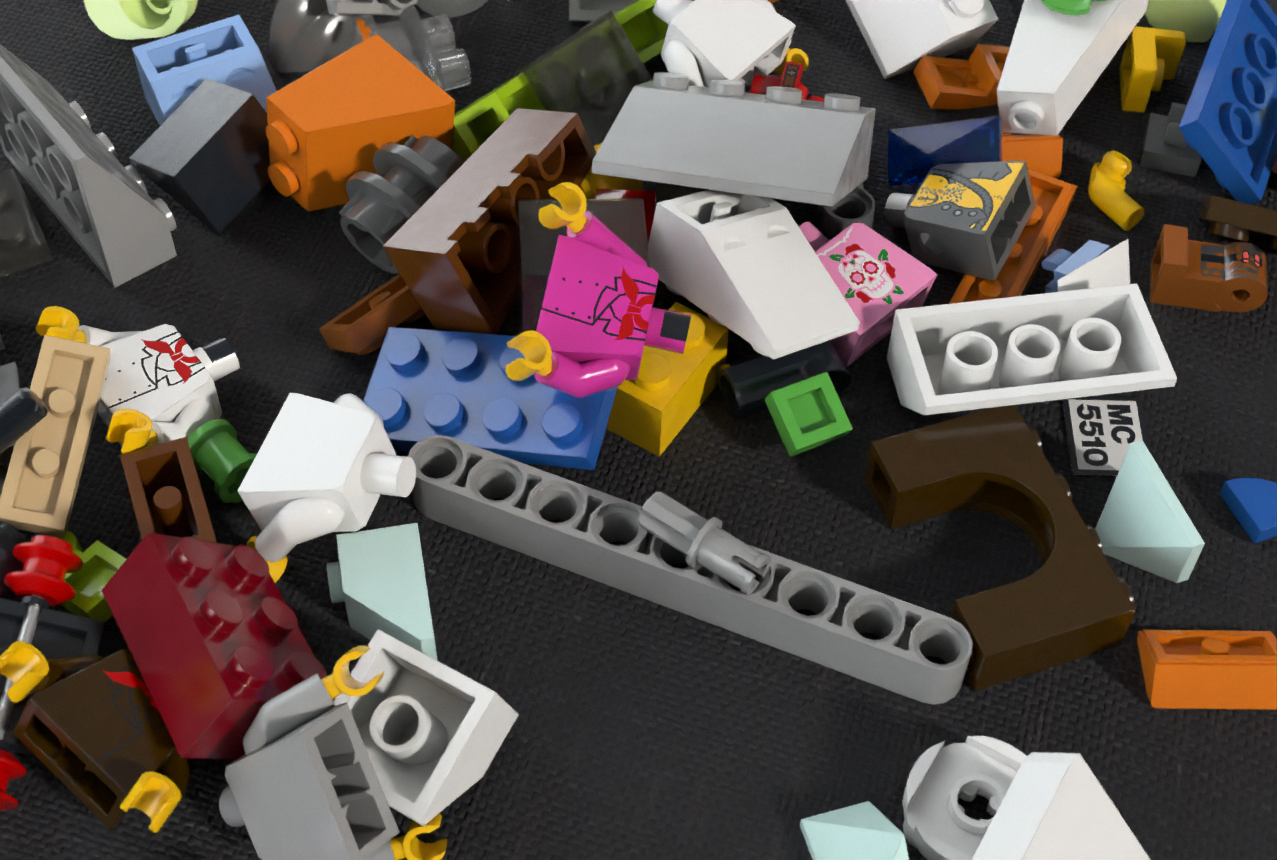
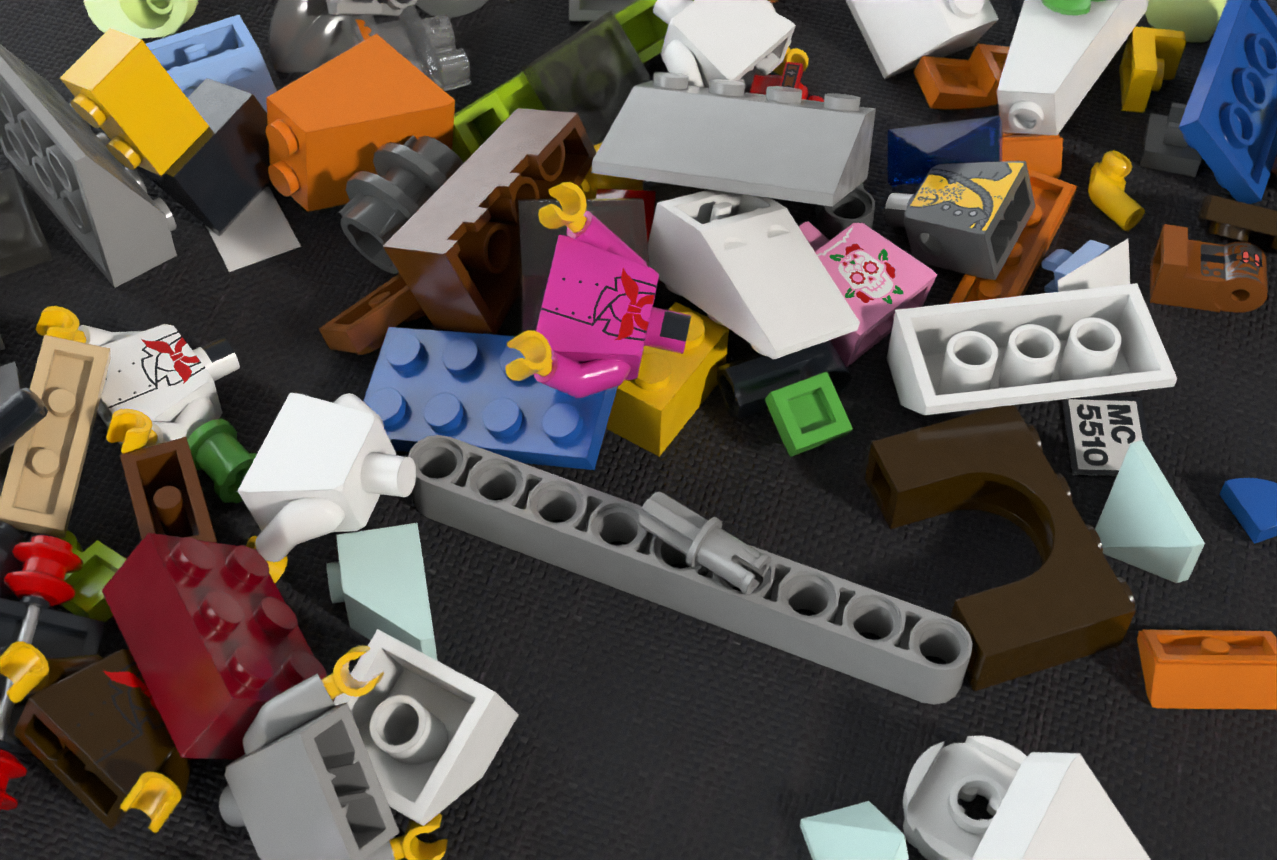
(134, 102): none -> yellow brick
(256, 234): none -> white sticker

